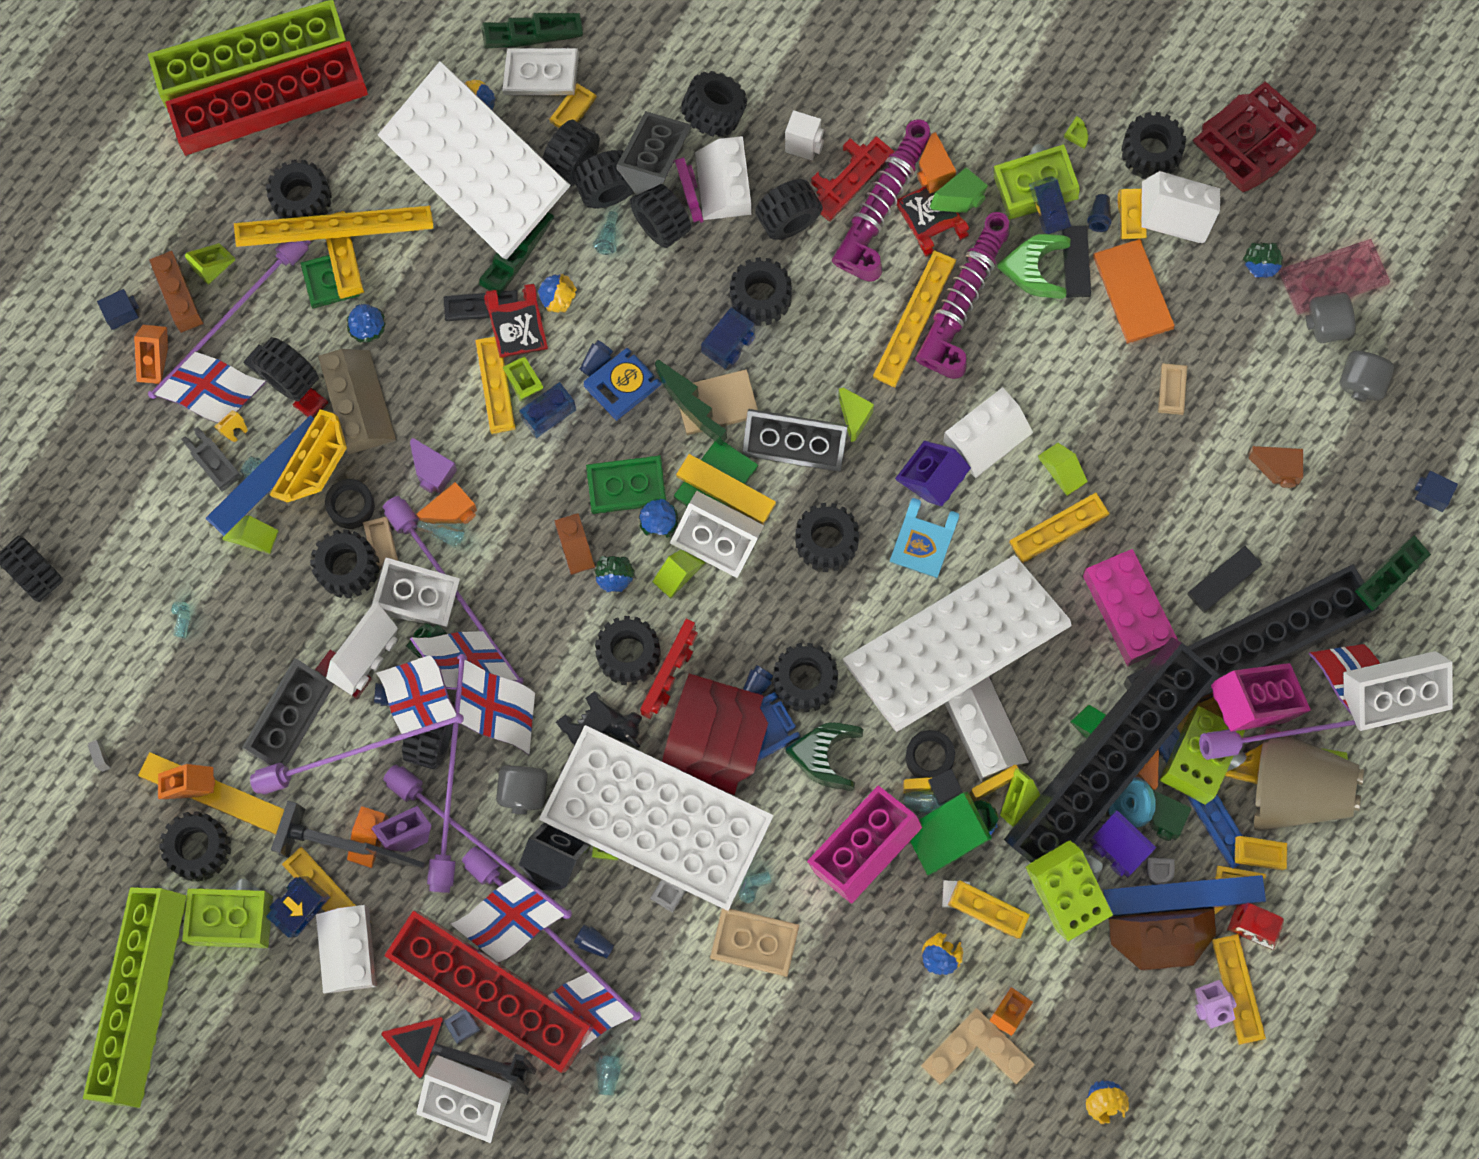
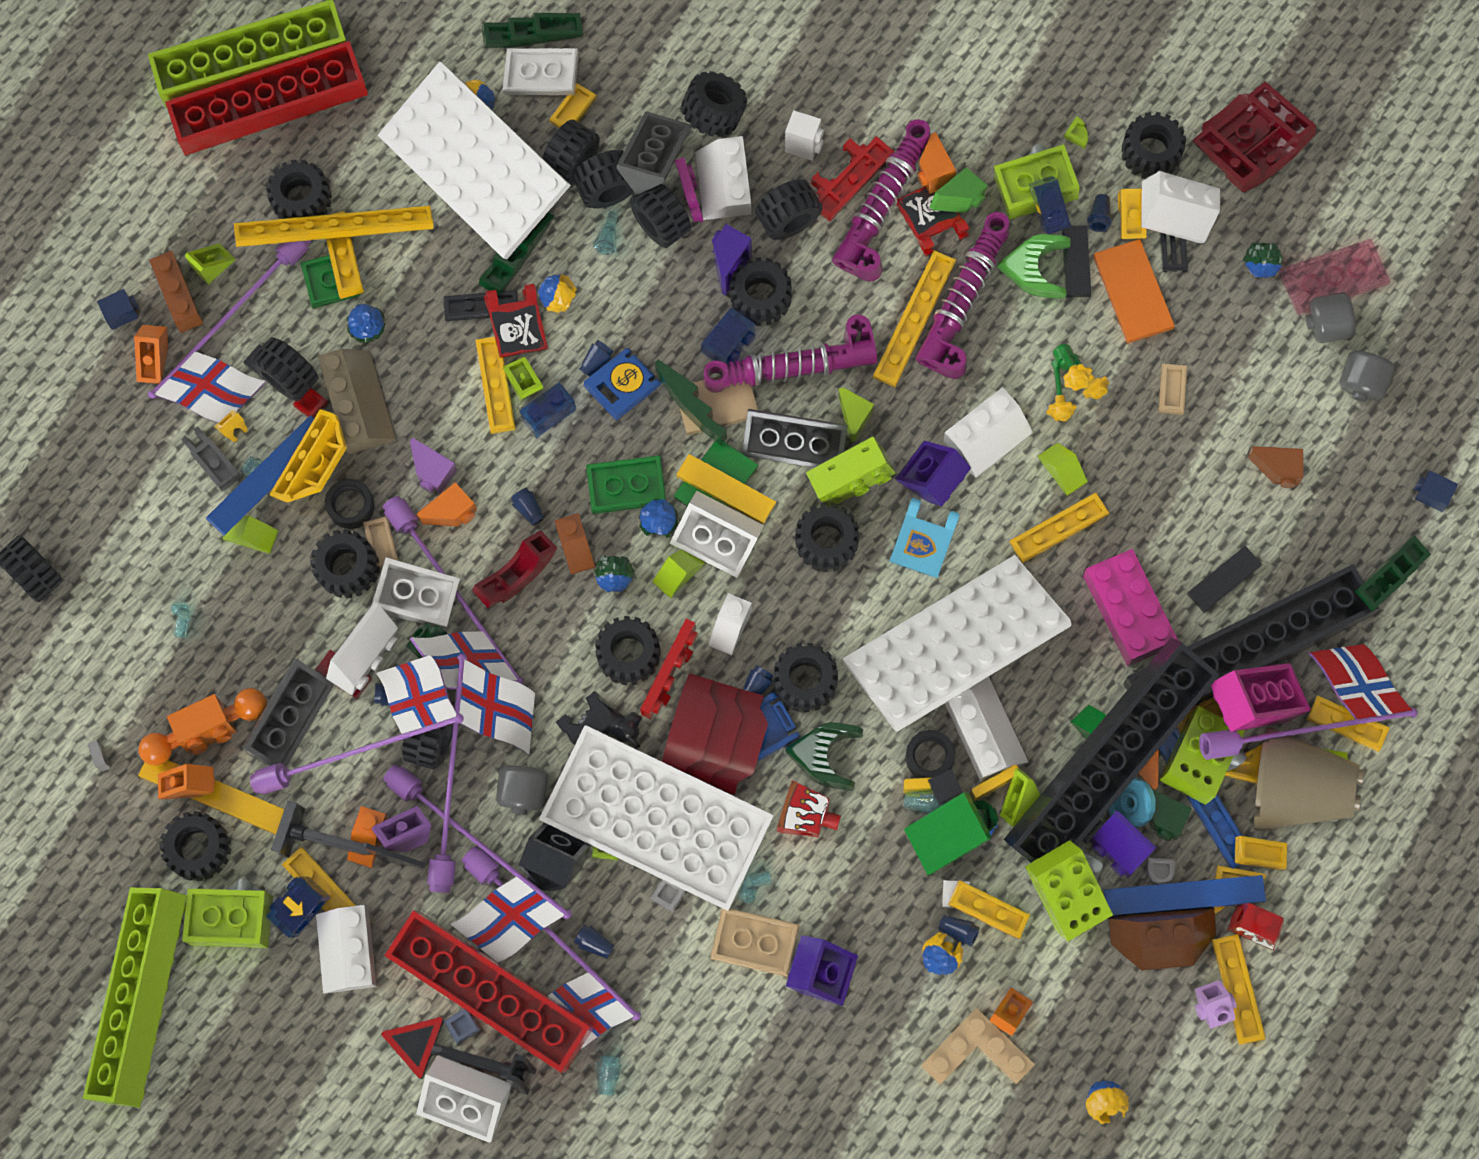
(201, 726): none -> orange brick
(447, 532): clear light blue cone -> none
(523, 568): none -> dark red arch
(527, 505): none -> dark blue cone
(730, 251): none -> dark purple slope
(730, 624): none -> white slope
(798, 363): none -> magenta piece
(806, 812): none -> torso
(821, 970): none -> dark purple slope
(851, 472): none -> lime piece
(864, 844): dark pink brick -> none
(959, 930): none -> dark blue cone
(1076, 378): none -> yellow plant
(1174, 267): none -> black tile
(1367, 734): none -> yellow tile
(1399, 690): white slope -> none

